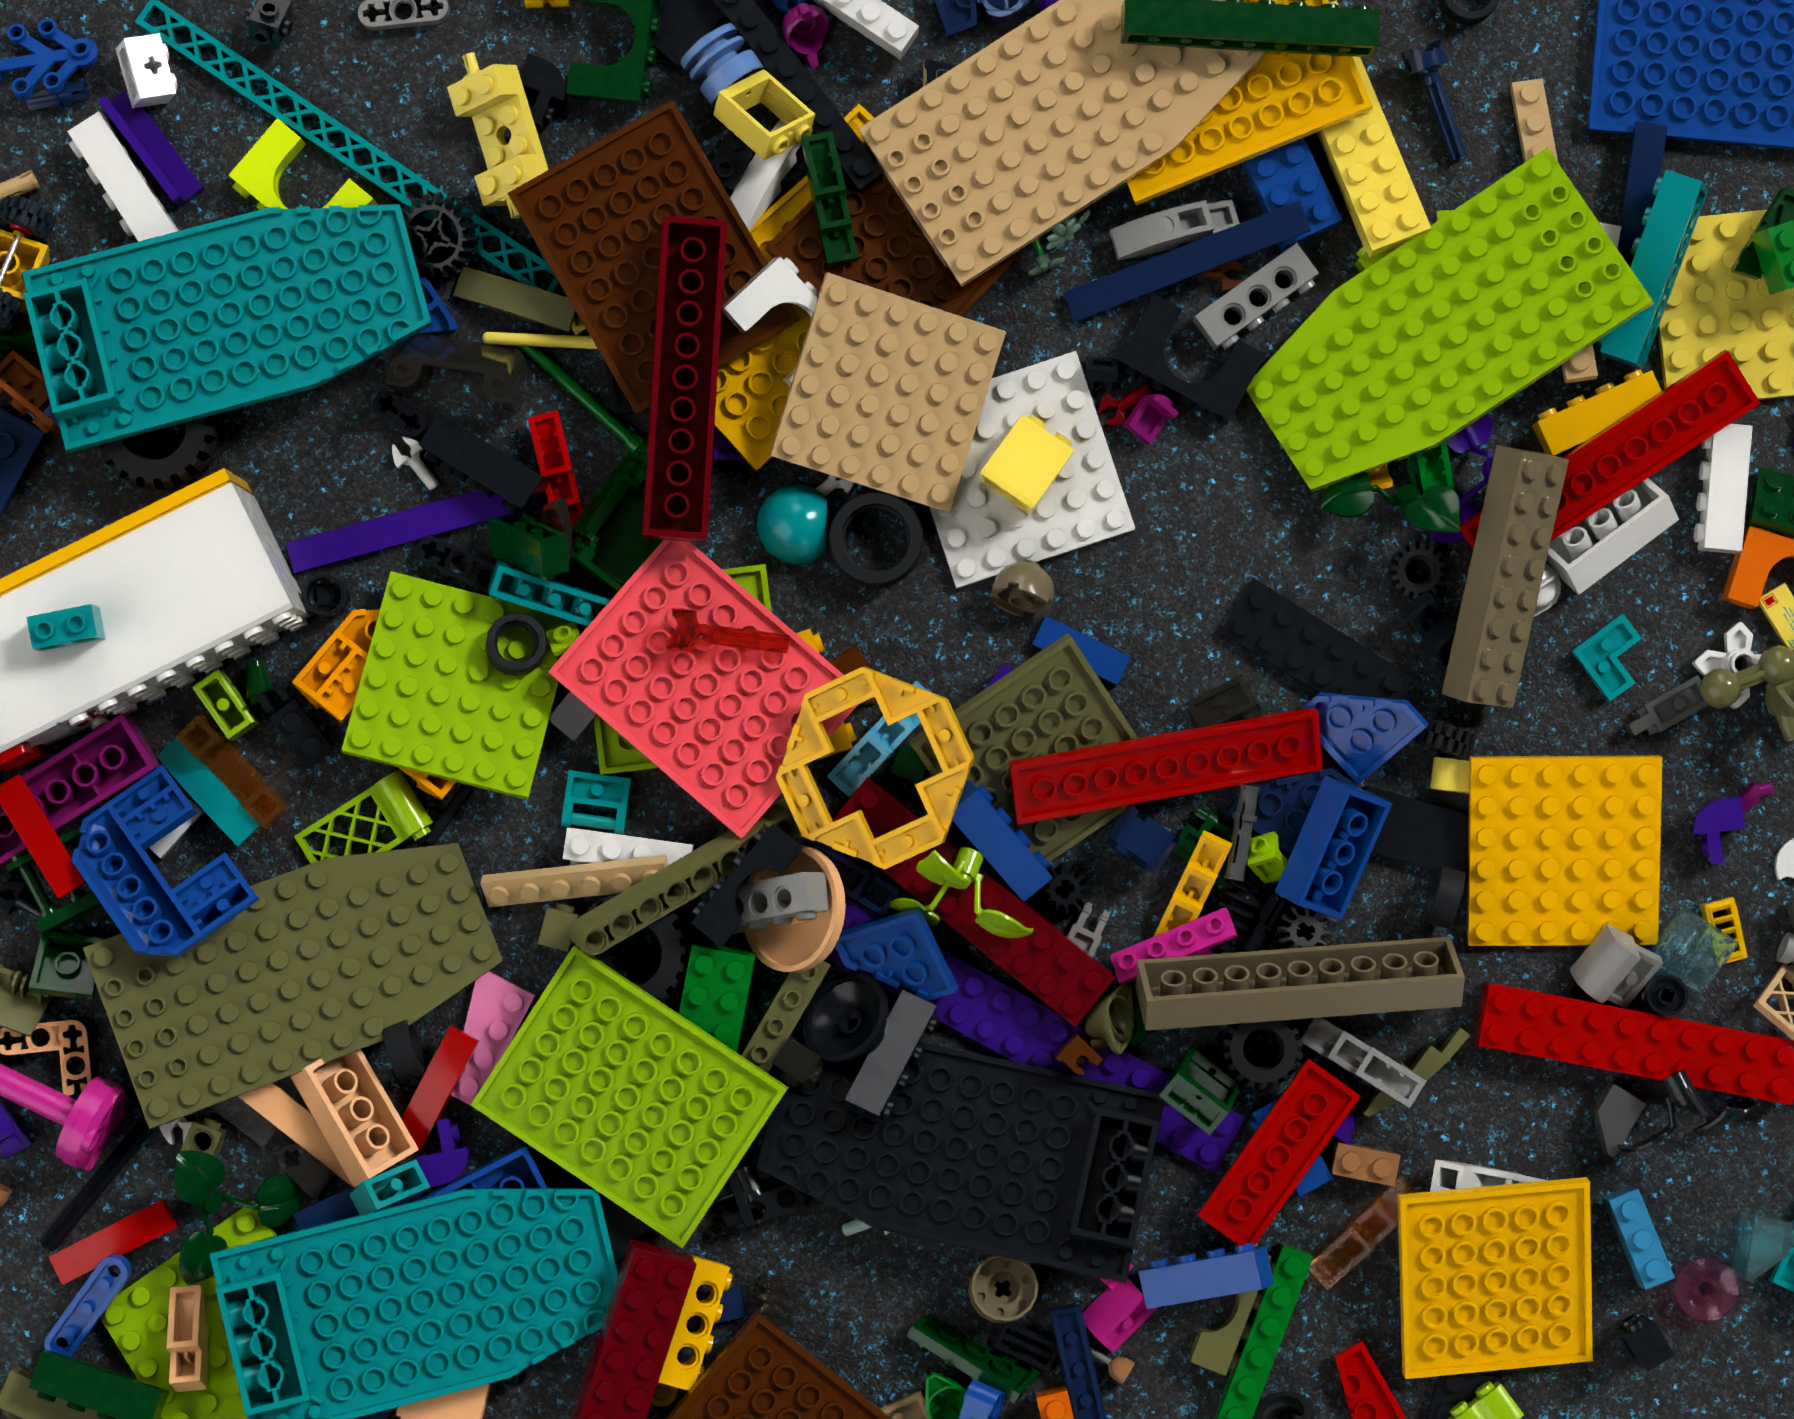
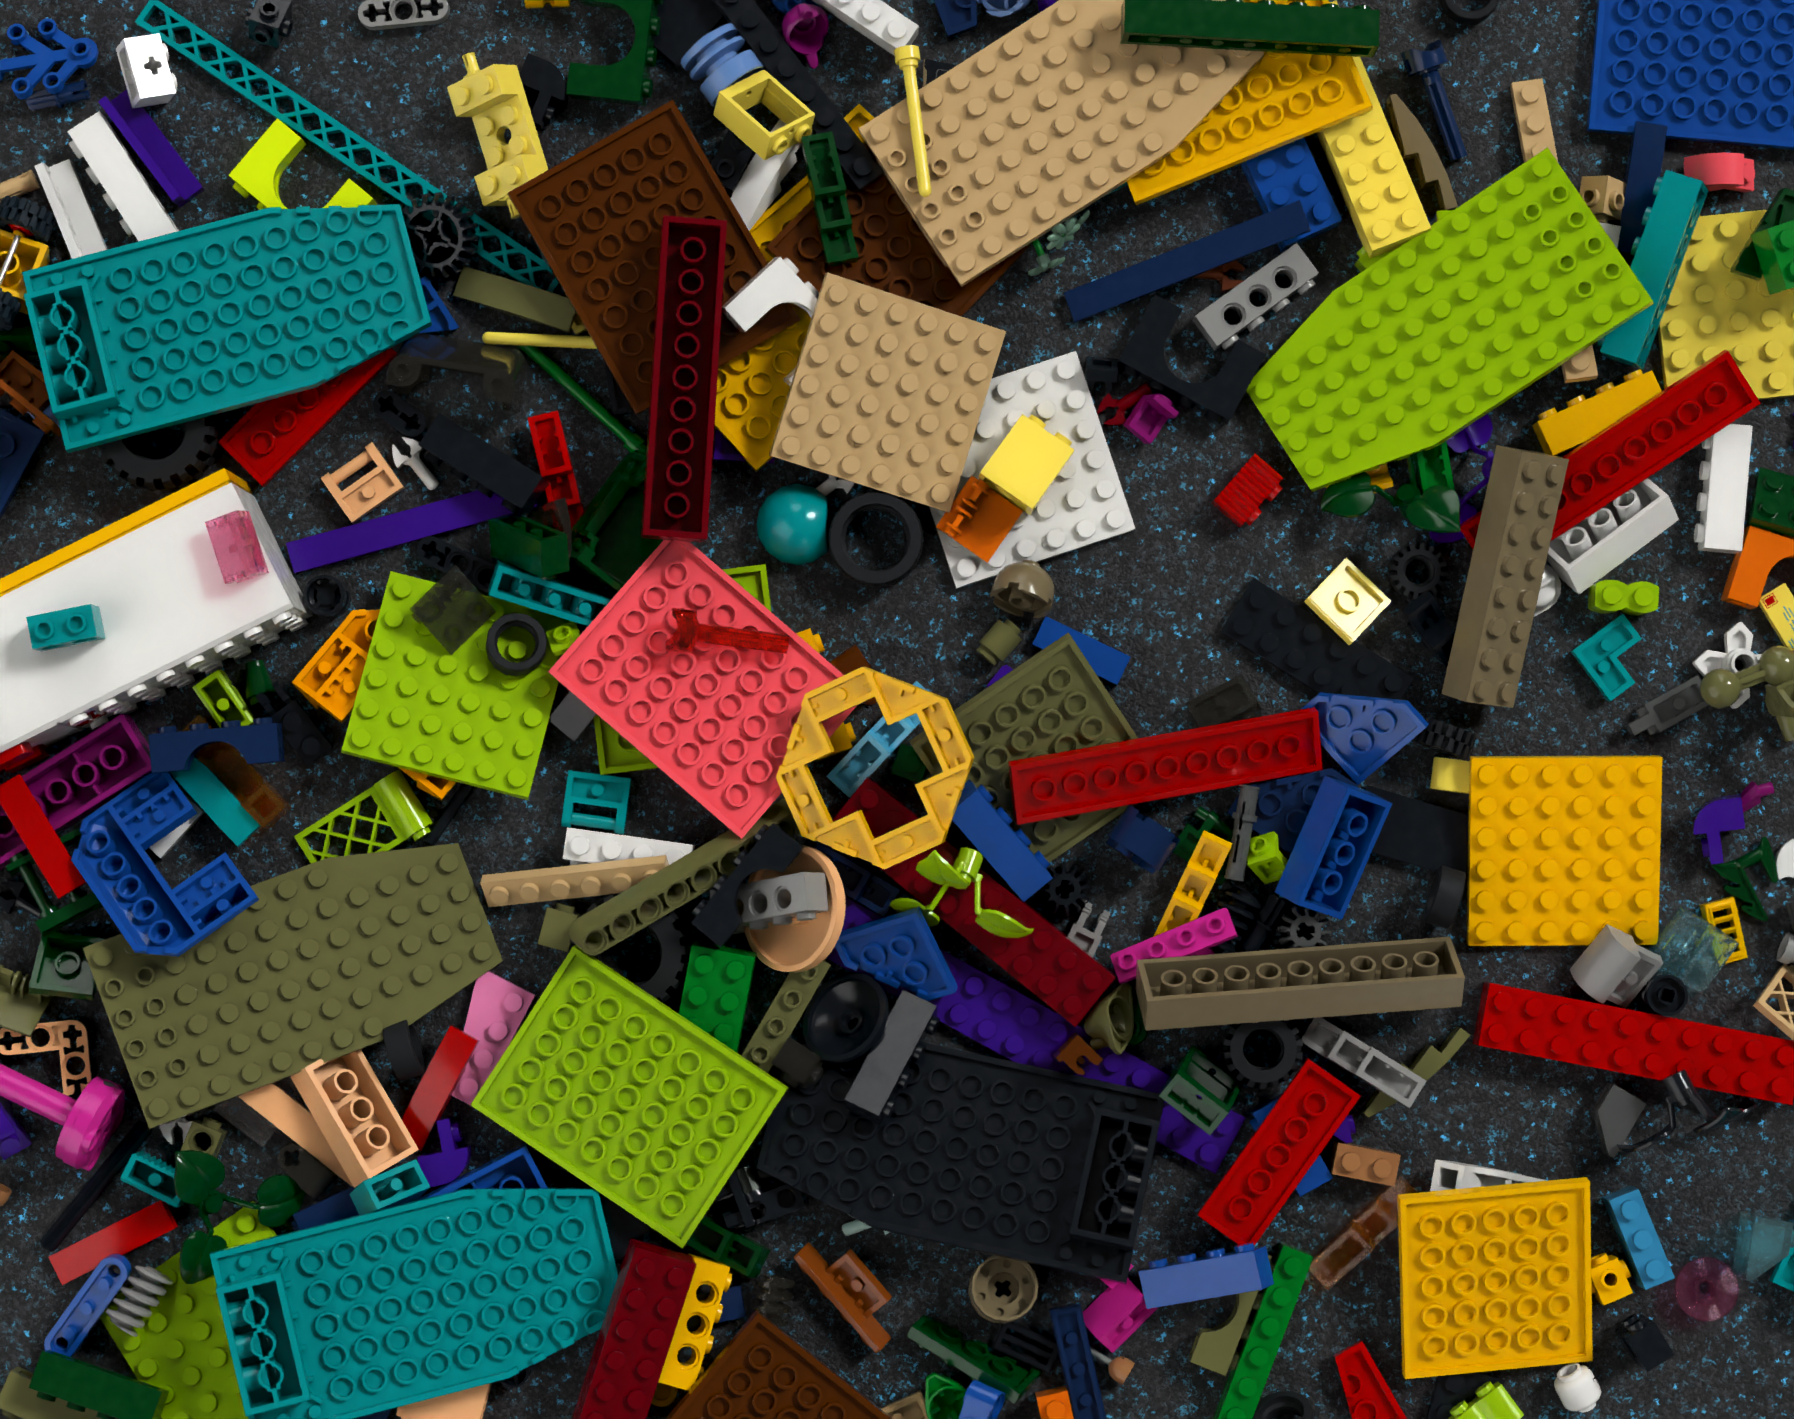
(71, 208): none -> white fence
(138, 1298): none -> light grey piece
(151, 1177): none -> teal brick
(176, 750): none -> dark blue arch
(188, 1339): light nougat slope -> none
(236, 547): none -> clear pink hinge
(283, 426): none -> red plate
(369, 490): none -> light nougat plate
(452, 610): none -> clear smoke hinge
(729, 1247): none -> dark green slope
(851, 1290): none -> dark orange bracket
(907, 59): none -> light yellow piece
(979, 518): none -> orange hinge
(999, 641): none -> olive brick
(1172, 227): light grey slope -> none
(1248, 490): none -> red brick
(1347, 601): none -> light yellow plate
(1416, 145): none -> dark tan slope
(1577, 1387): none -> white head
(1603, 196): none -> tan brick
(1616, 1284): none -> yellow brick
(1630, 599): none -> lime brick
(1722, 171): none -> coral brick
(1735, 872): none -> dark green piece

